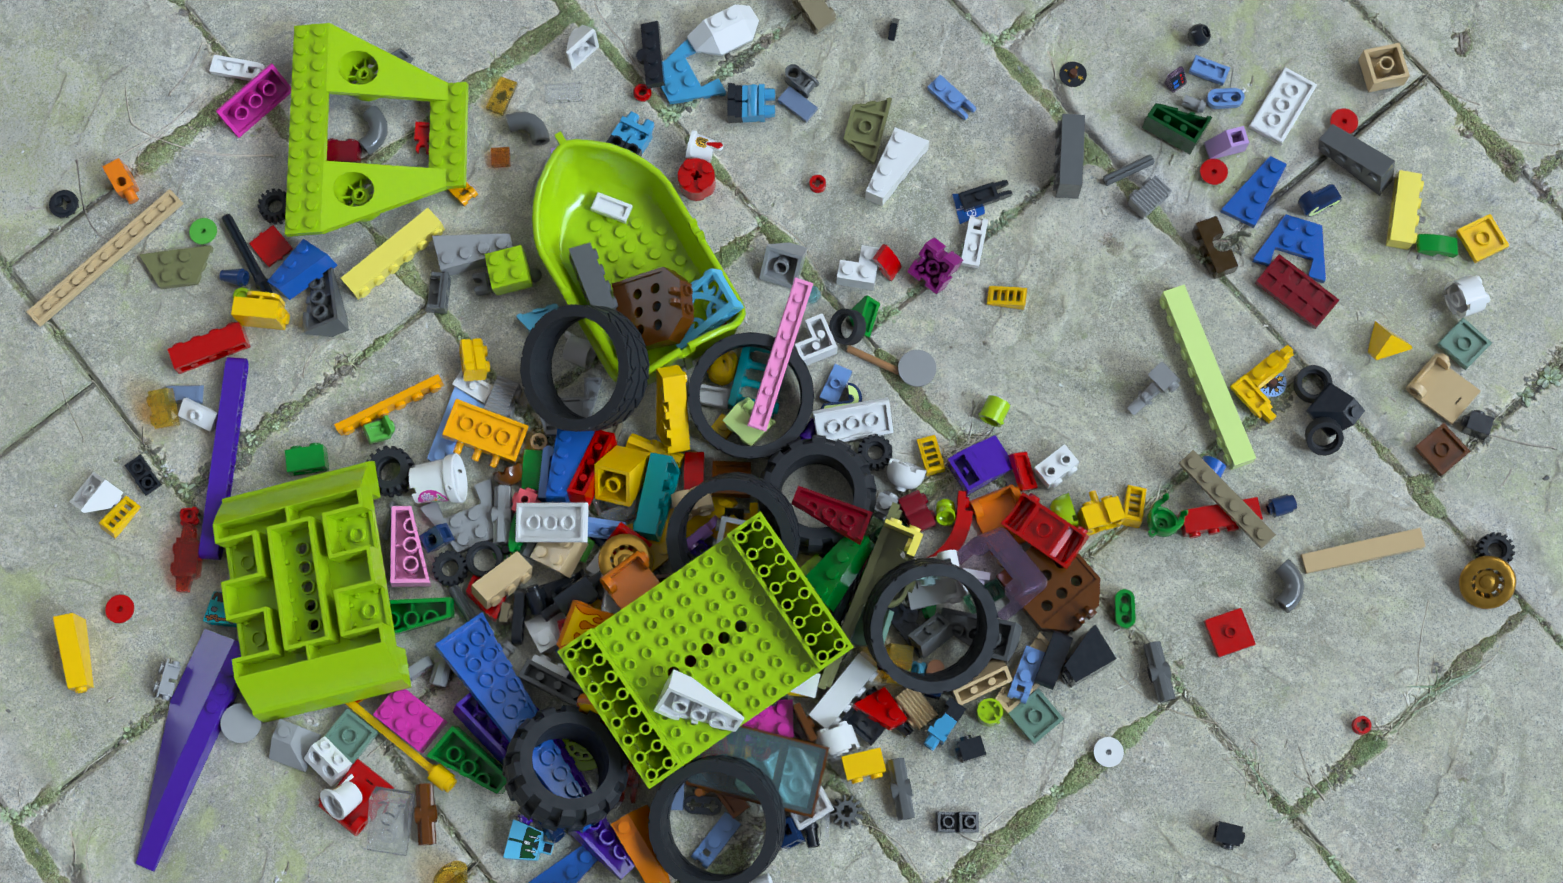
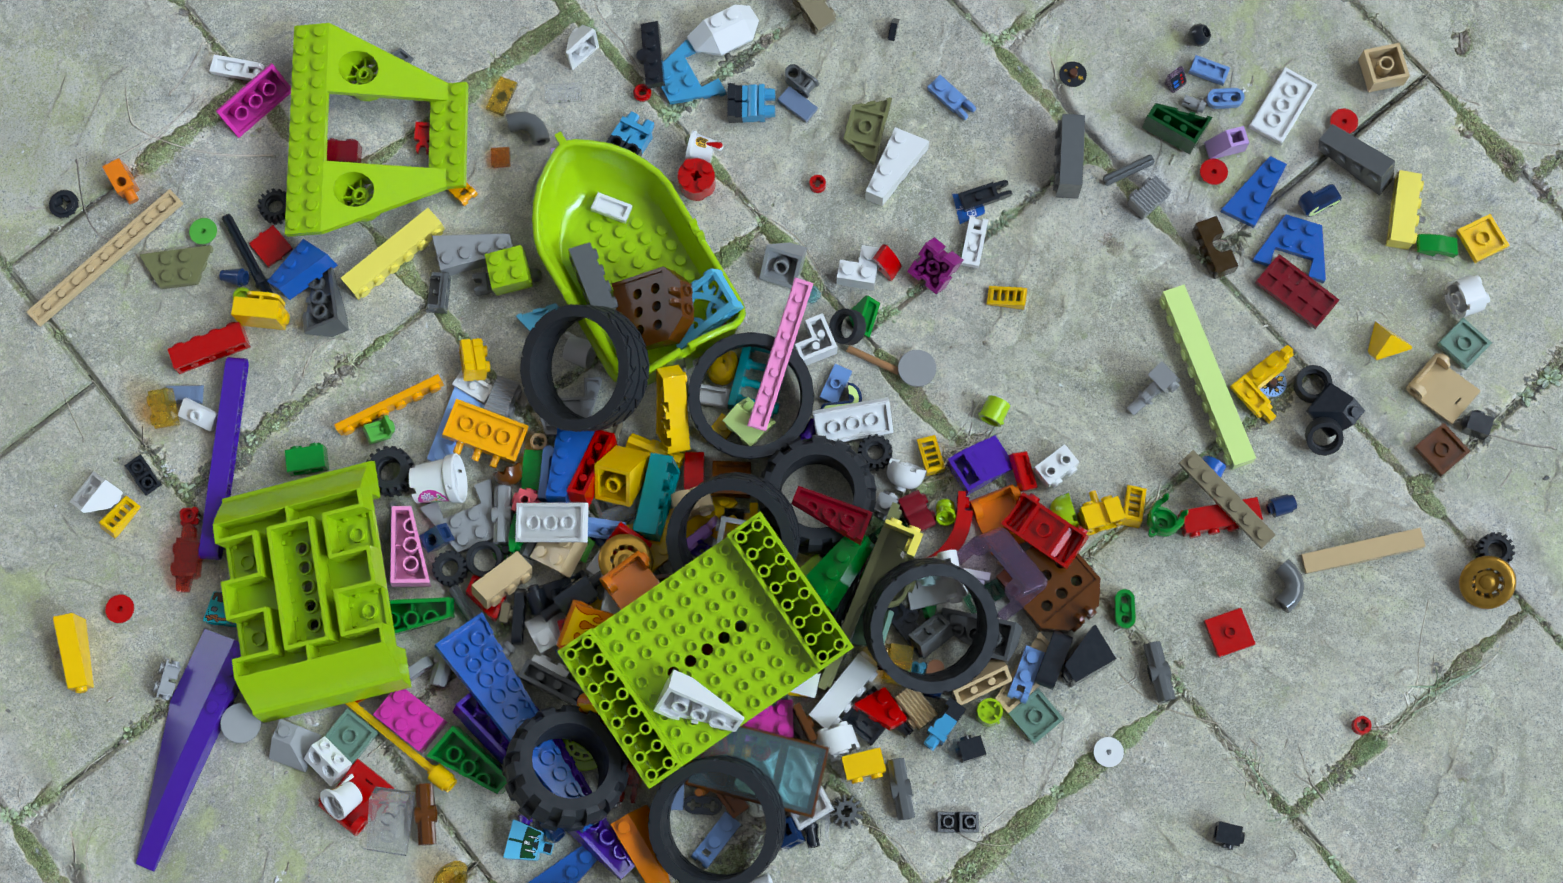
(377, 132): dark grey cylinder -> none

